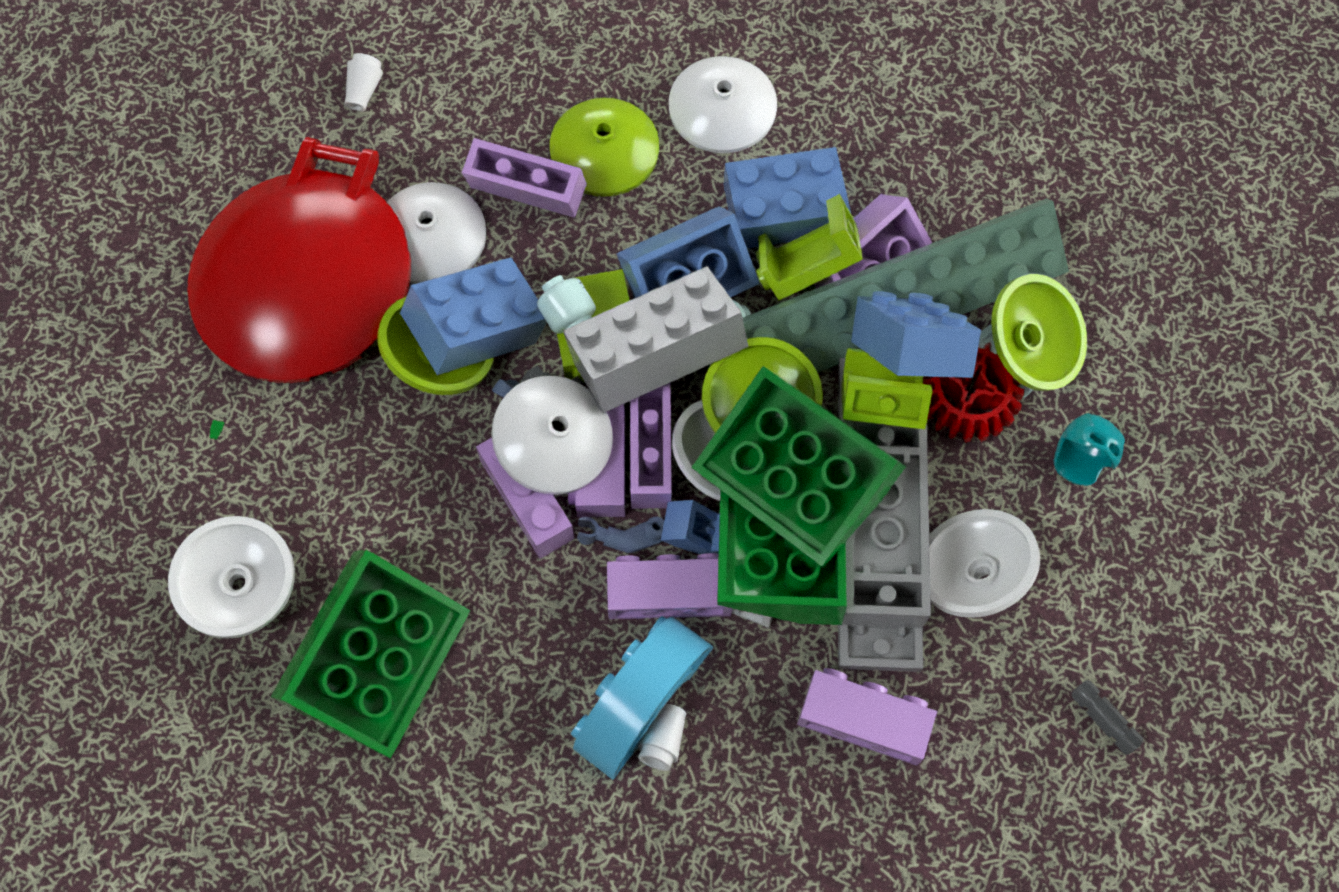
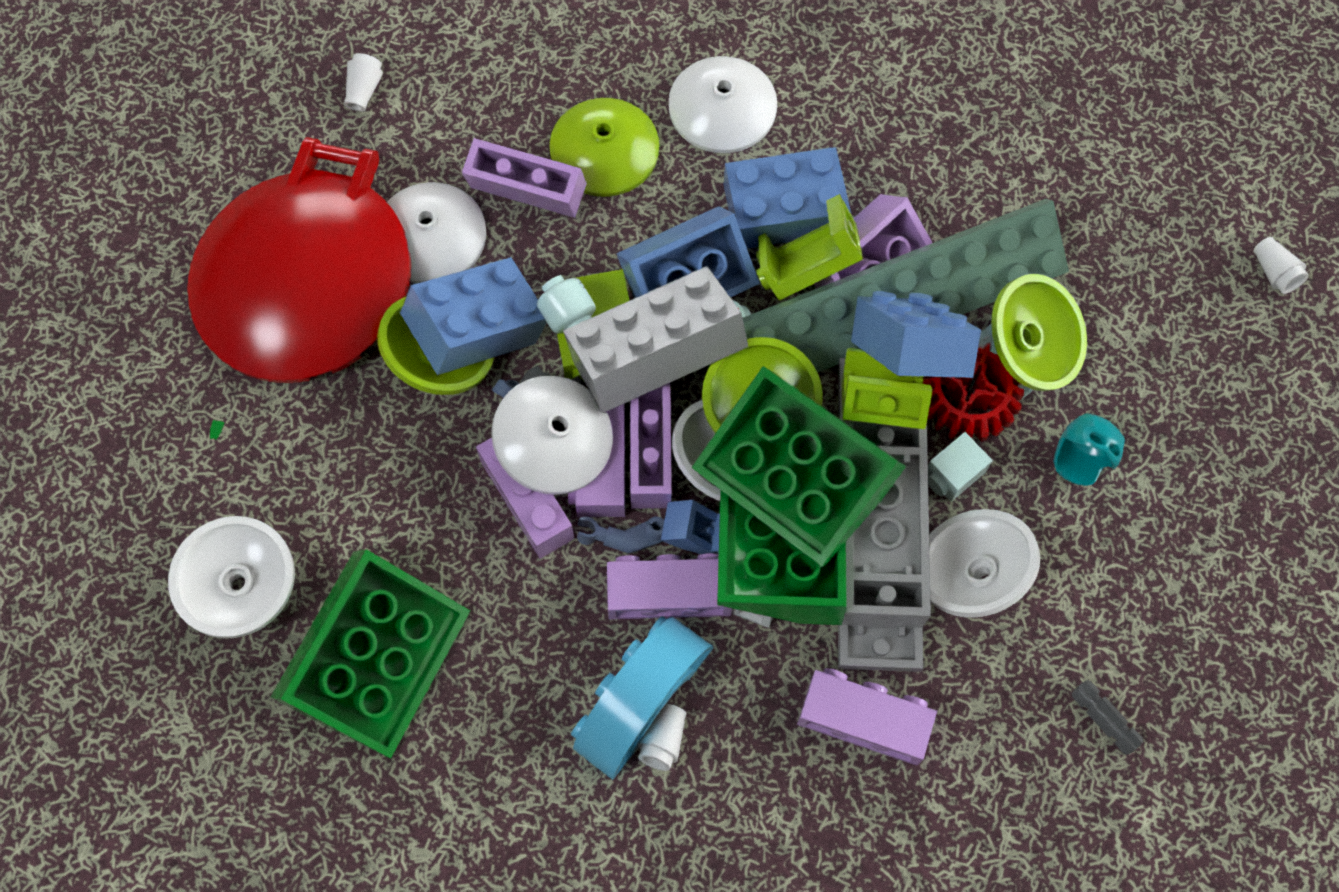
(957, 467): none -> light aqua brick
(1280, 266): none -> white cone

